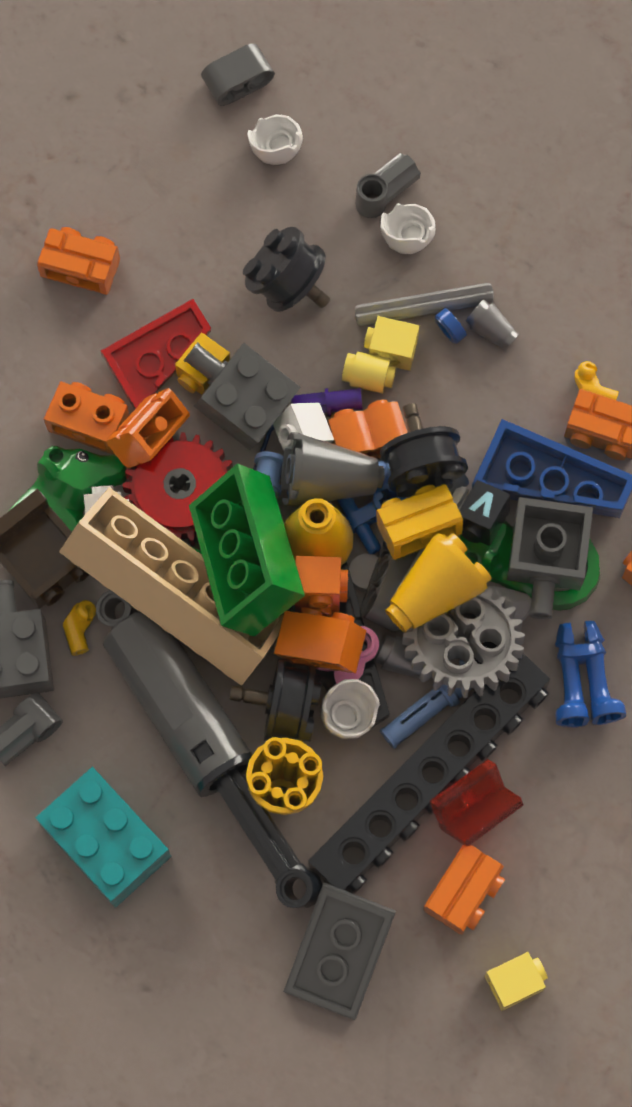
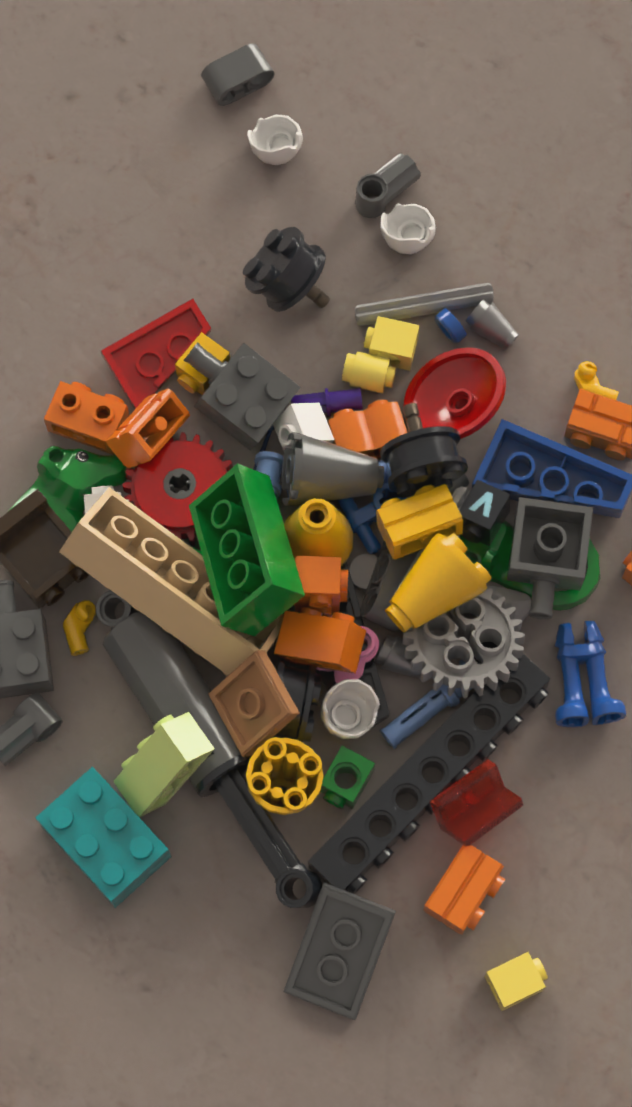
(79, 260): orange brick -> none
(163, 763): none -> yellowish green brick
(253, 703): none -> medium nougat tile
(346, 762): none -> green brick
(458, 390): none -> red dish

